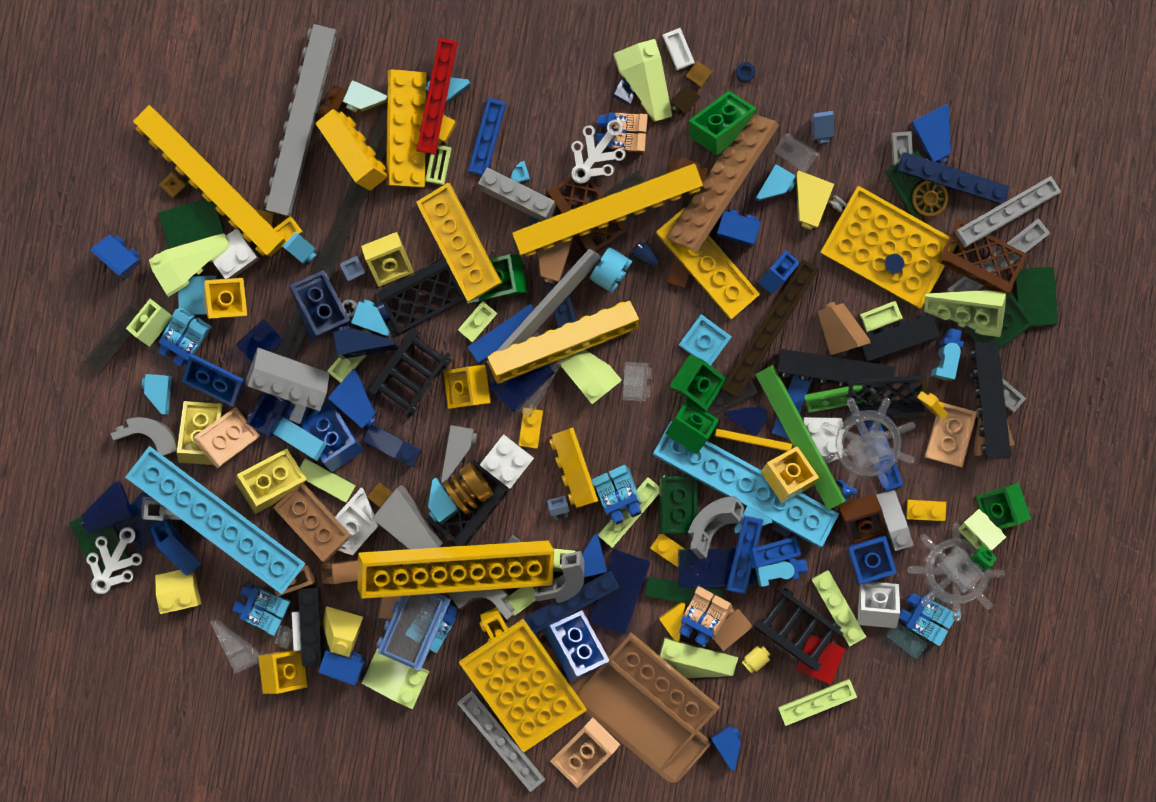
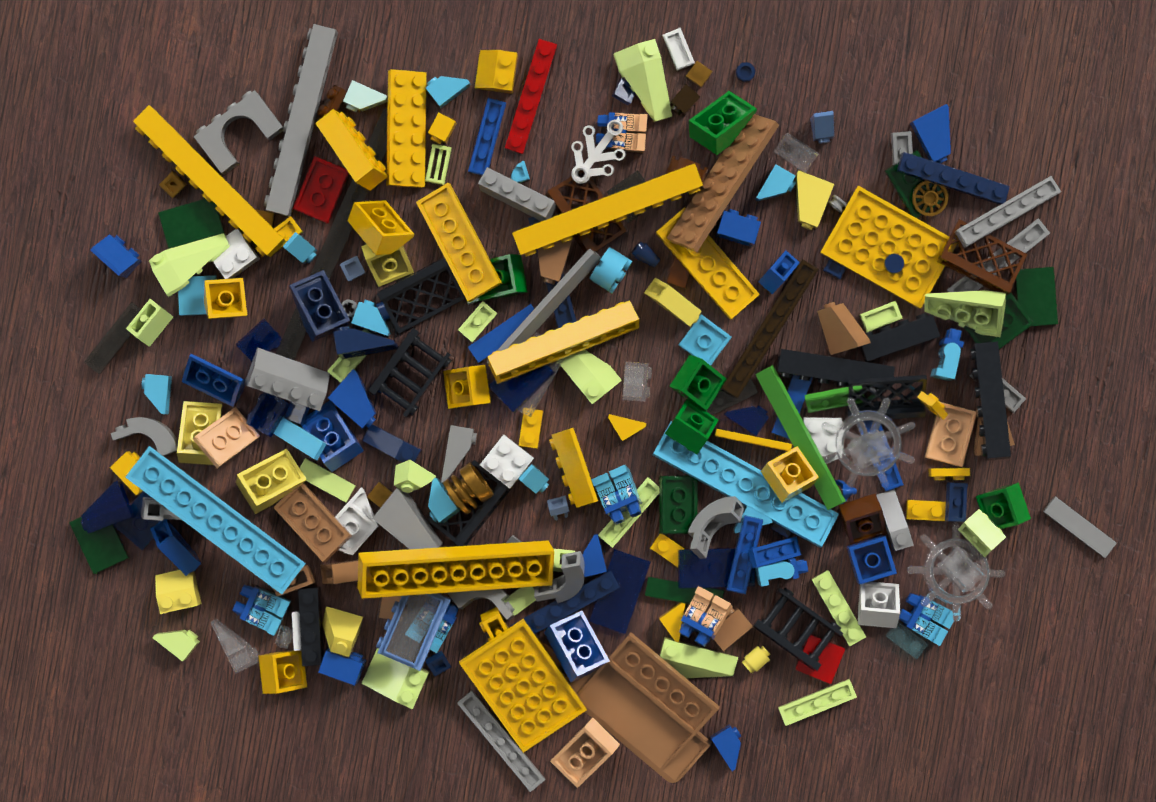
(112, 563): white plant -> none
(123, 466): none -> yellow slope
(178, 642): none -> yellowish green slope
(183, 336): hips -> none
(212, 137): none -> light grey arch
(321, 190): none -> red tile
(379, 226): none -> yellow slope
(411, 476): none -> yellowish green slope
(437, 96): red tile -> none
(438, 663): none -> dark blue plate
(496, 71): none -> yellow slope
(531, 96): none -> red plate
(534, 479): none -> medium azure slope
(625, 427): none -> yellow slope
(673, 302): none -> light yellow slope
(834, 269): none -> dark blue tile
(956, 502): none -> dark blue plate
(957, 473): none -> yellow plate
(984, 558): green bracket -> none
(1079, 527): none -> light grey tile

